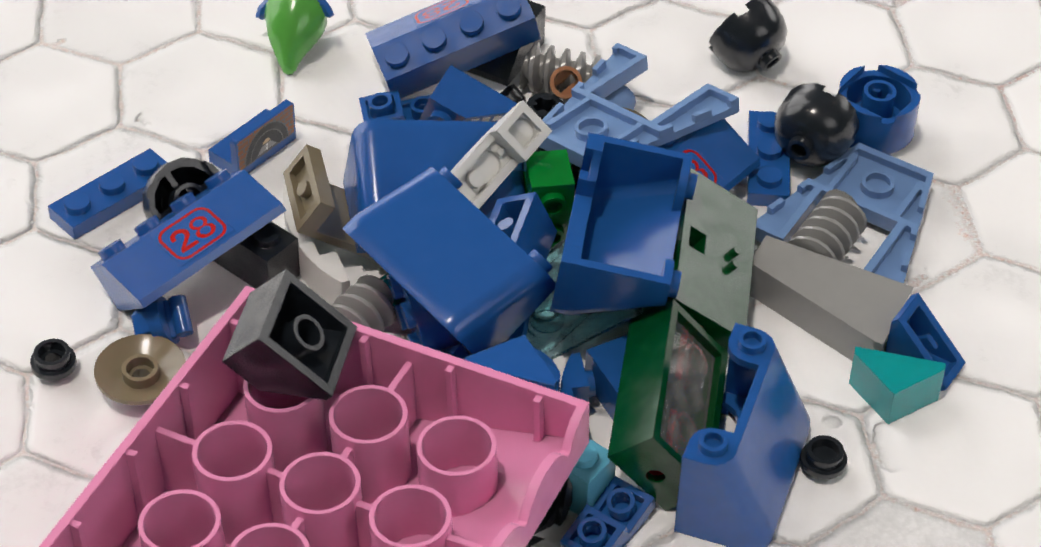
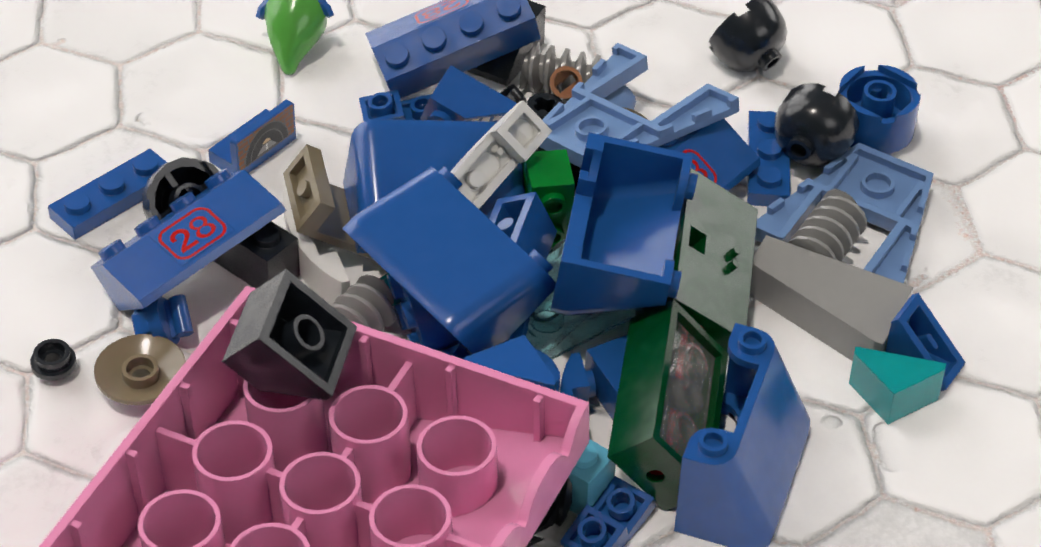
(823, 457): black plate -> none

